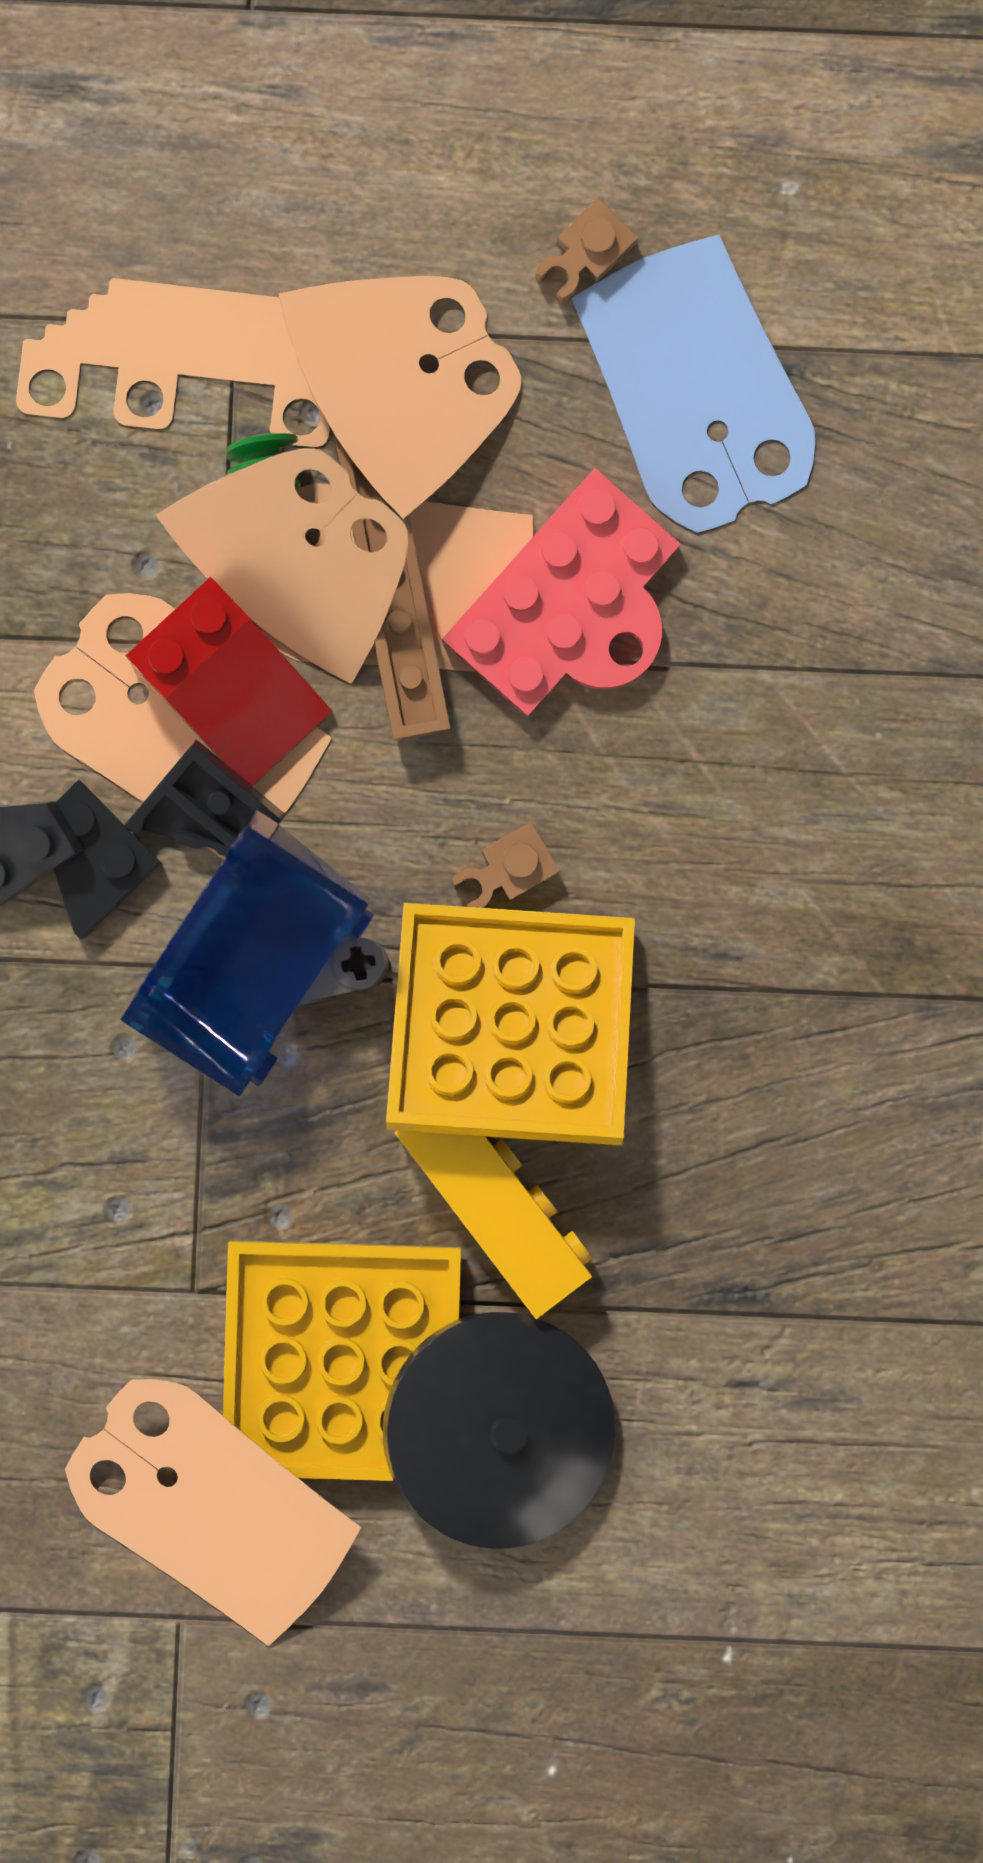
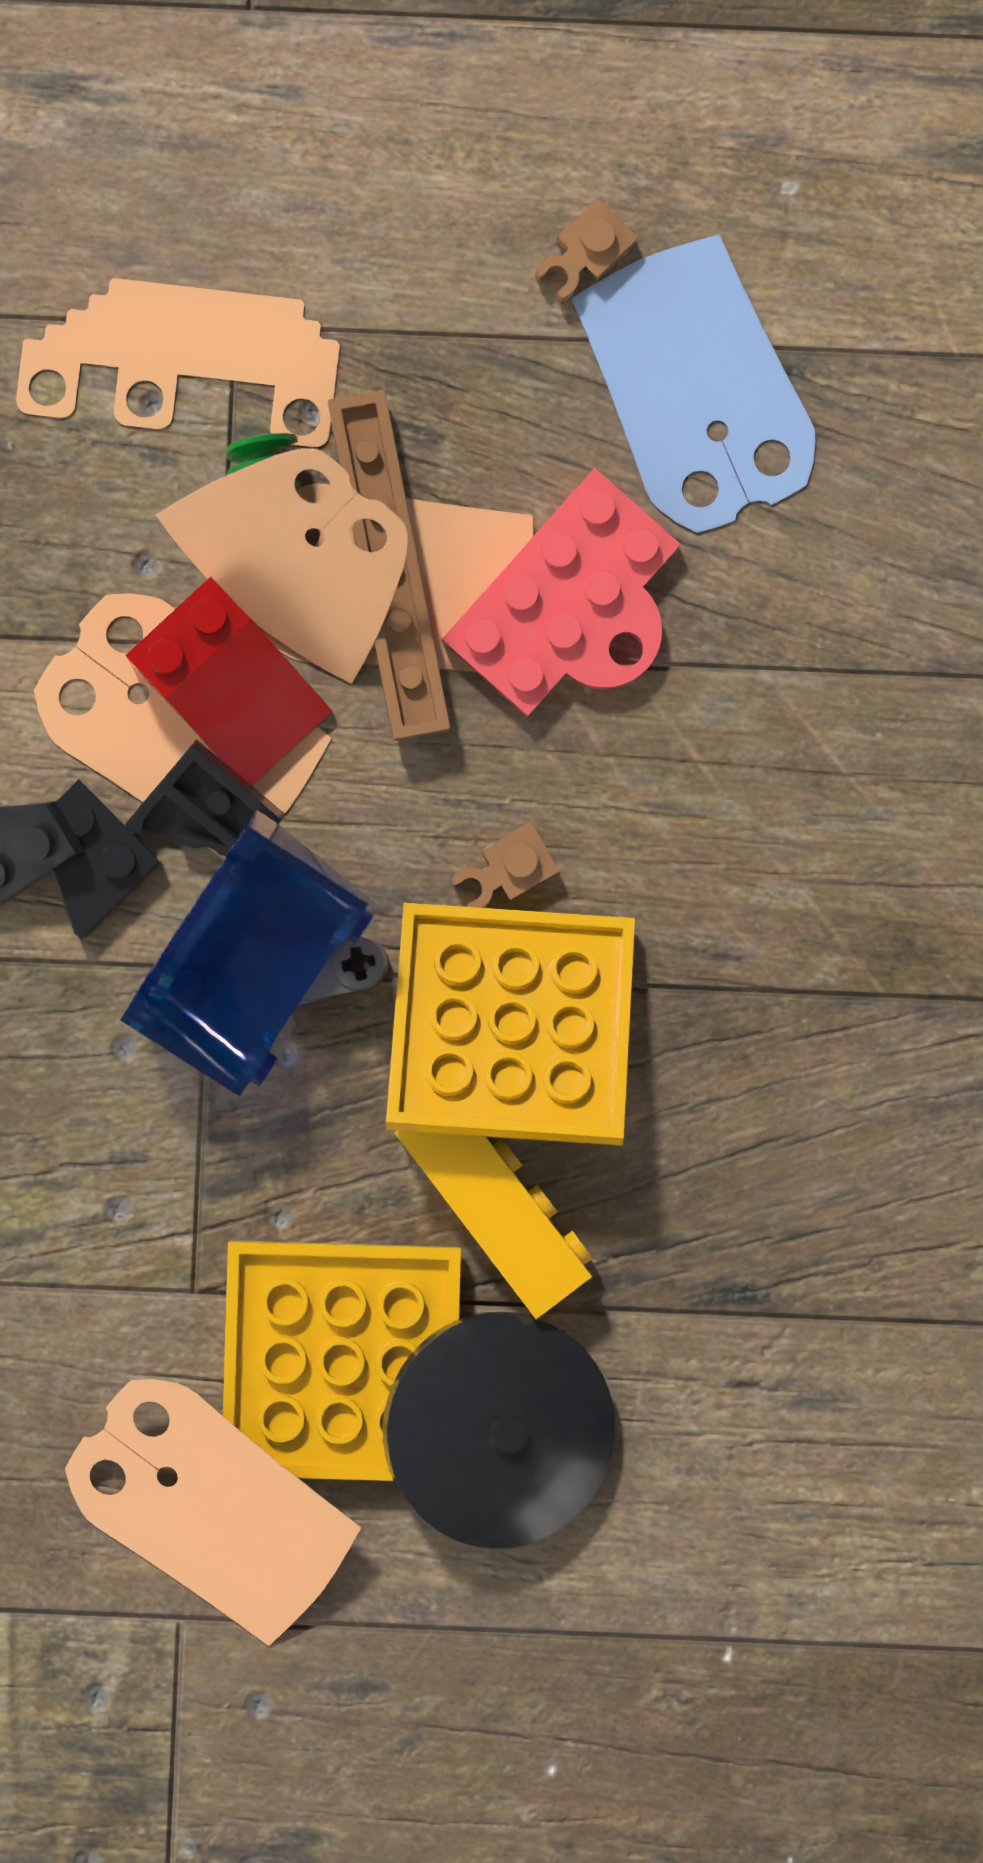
(362, 366): light nougat piece -> none

